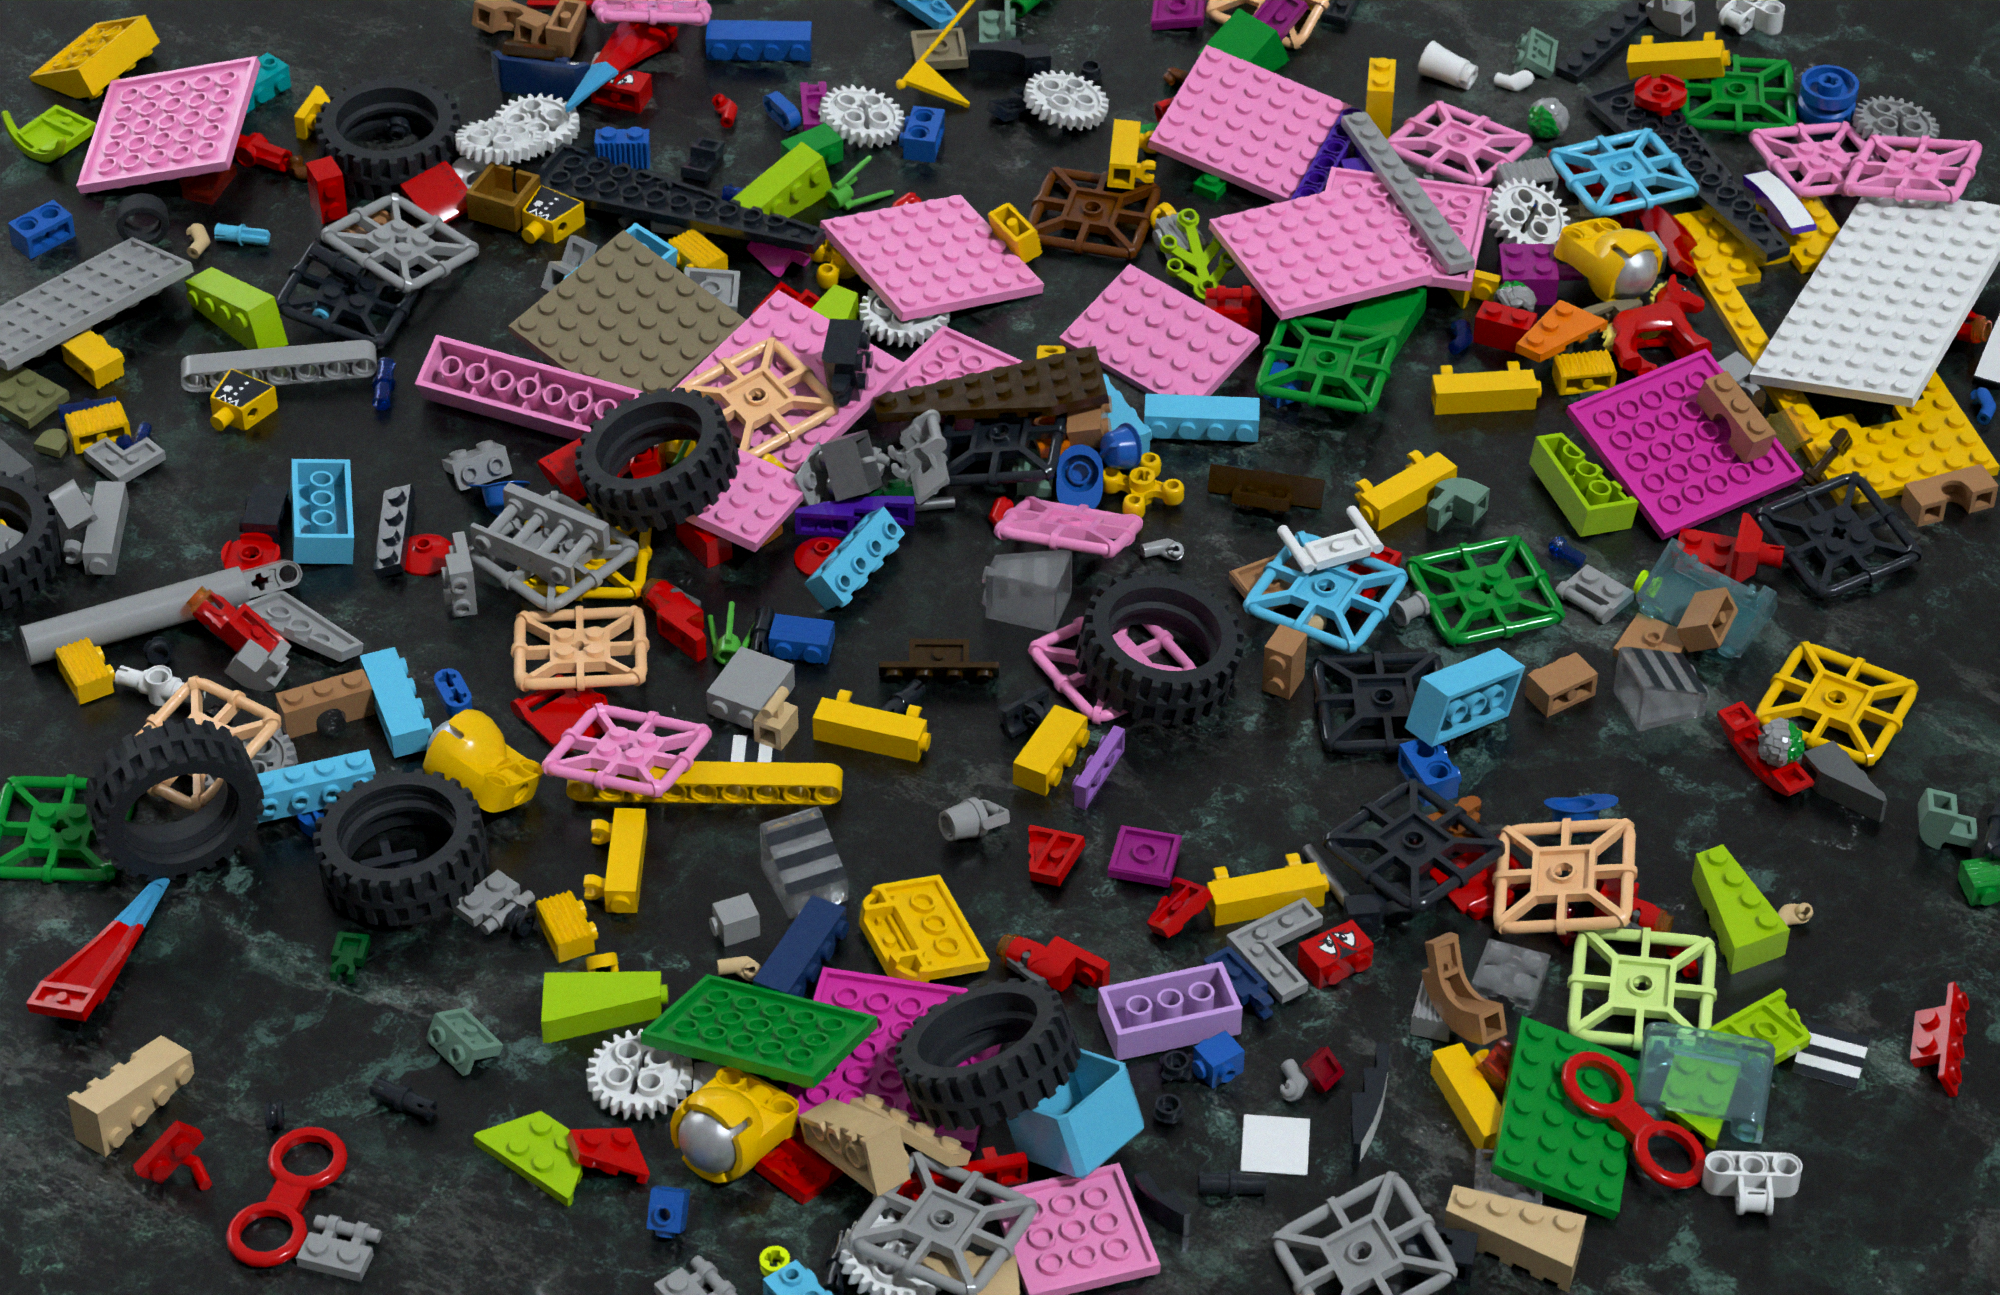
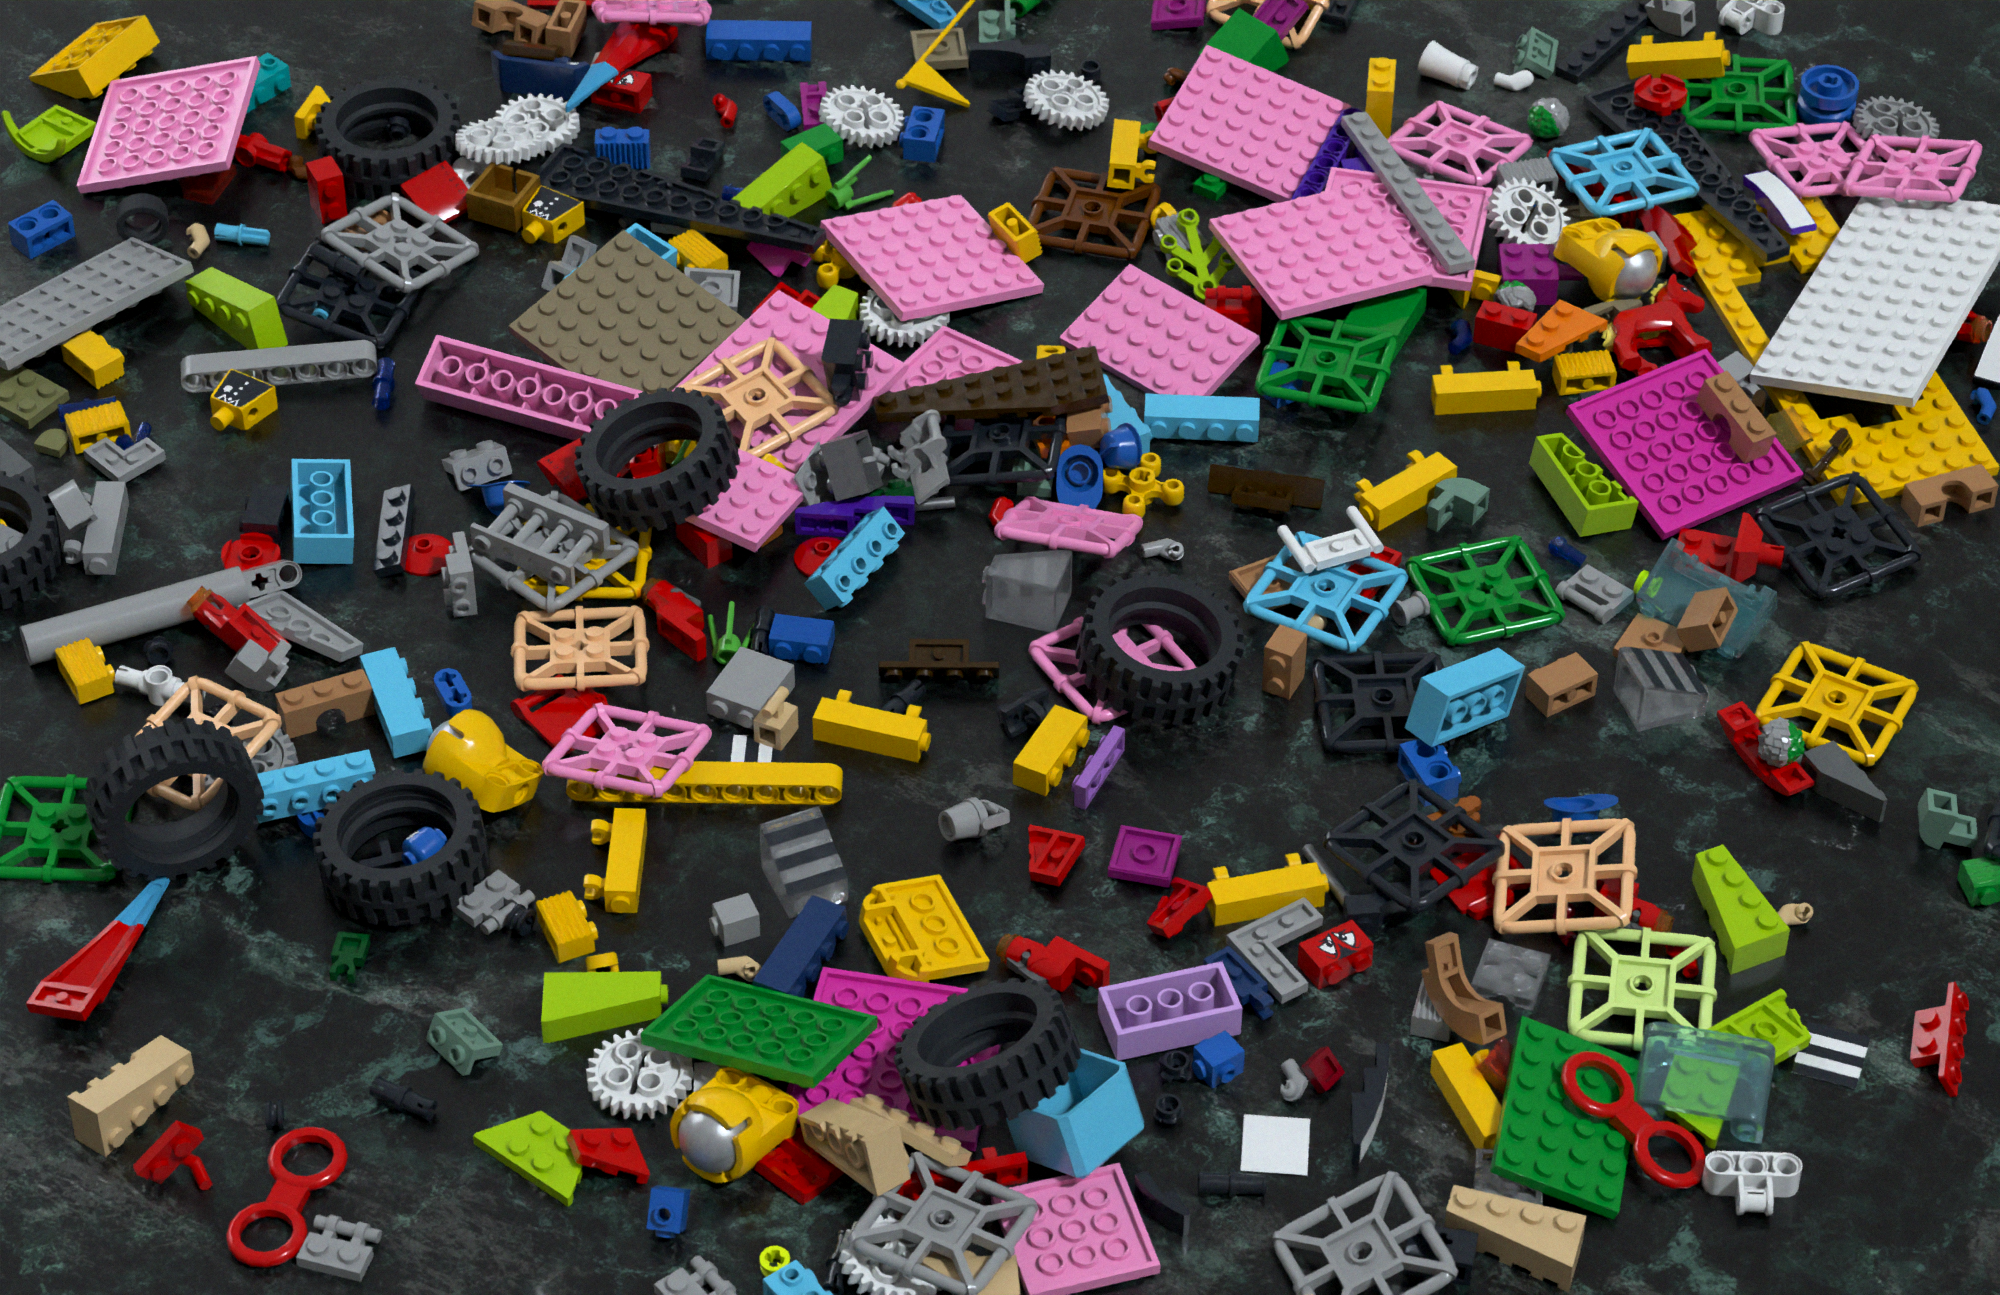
(422, 845): none -> blue head

